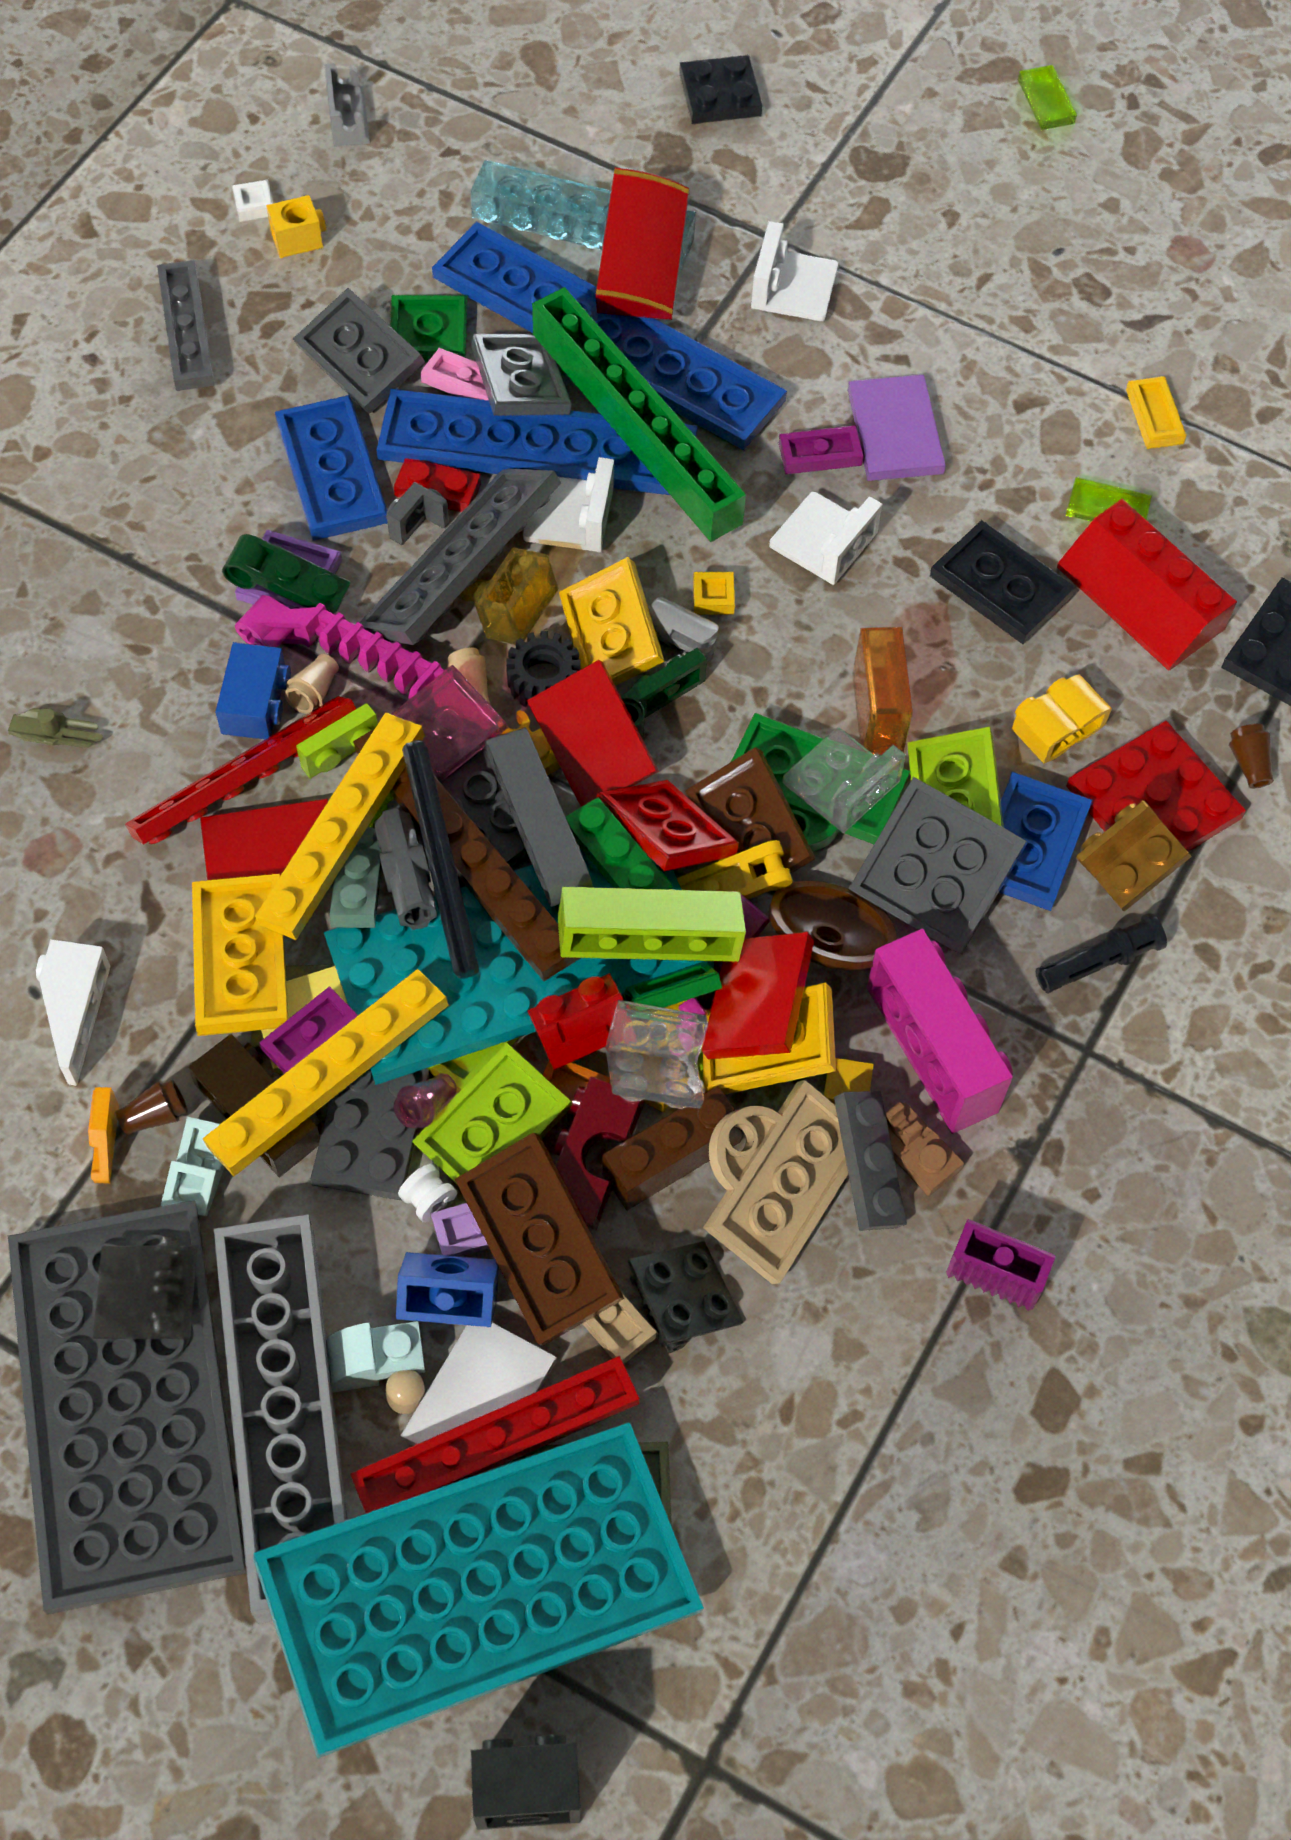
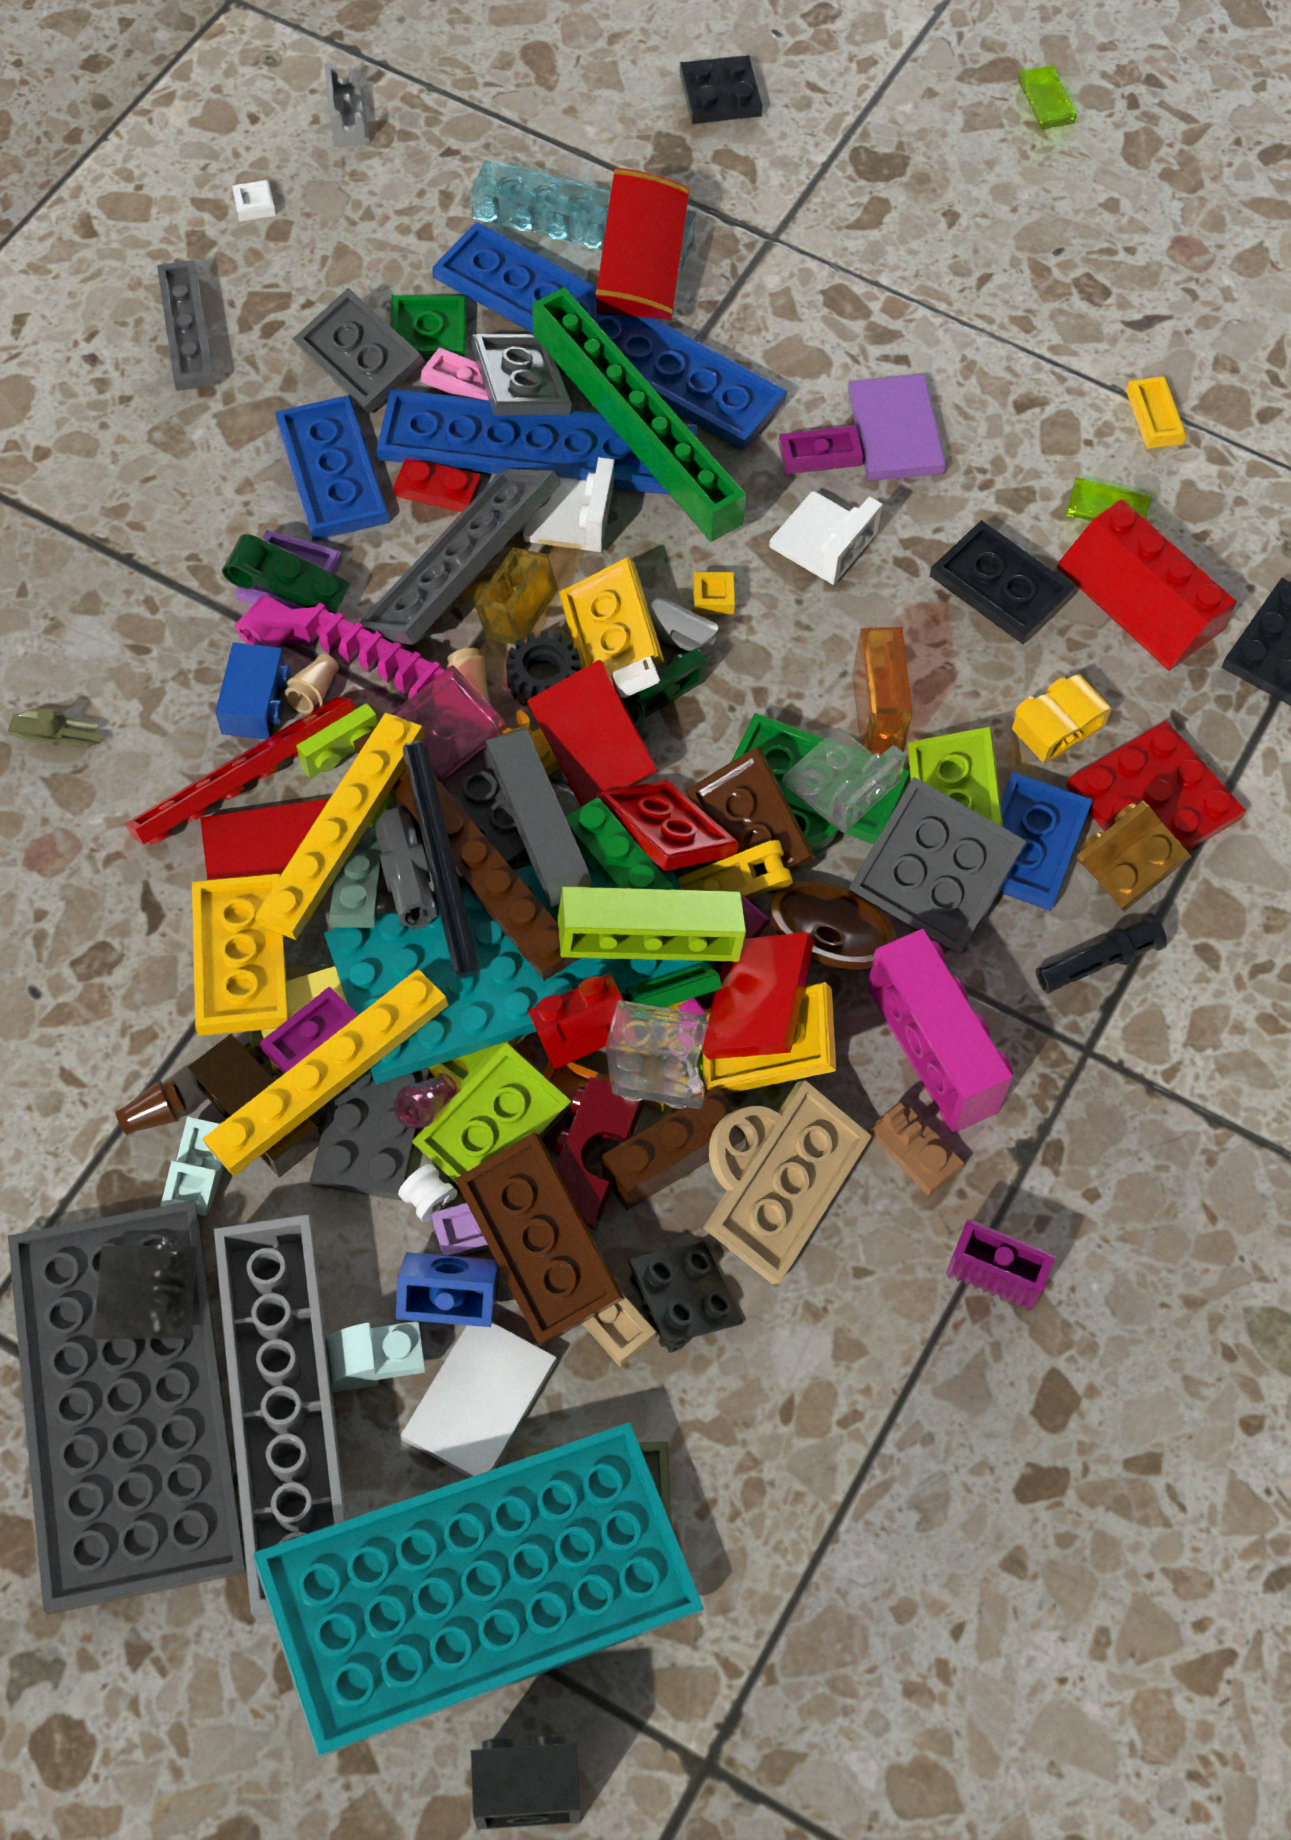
(72, 989): white slope -> none
(102, 1133): light orange tile -> none
(296, 226): yellow brick -> none
(405, 1391): tan piece -> none
(412, 509): dark grey bracket -> none
(498, 1436): red plate -> none
(636, 677): none -> white tile
(791, 281): white bracket -> none
(848, 1077): yellow tile -> none
(870, 1160): dark grey plate -> none
(1253, 753): reddish brown cone -> none

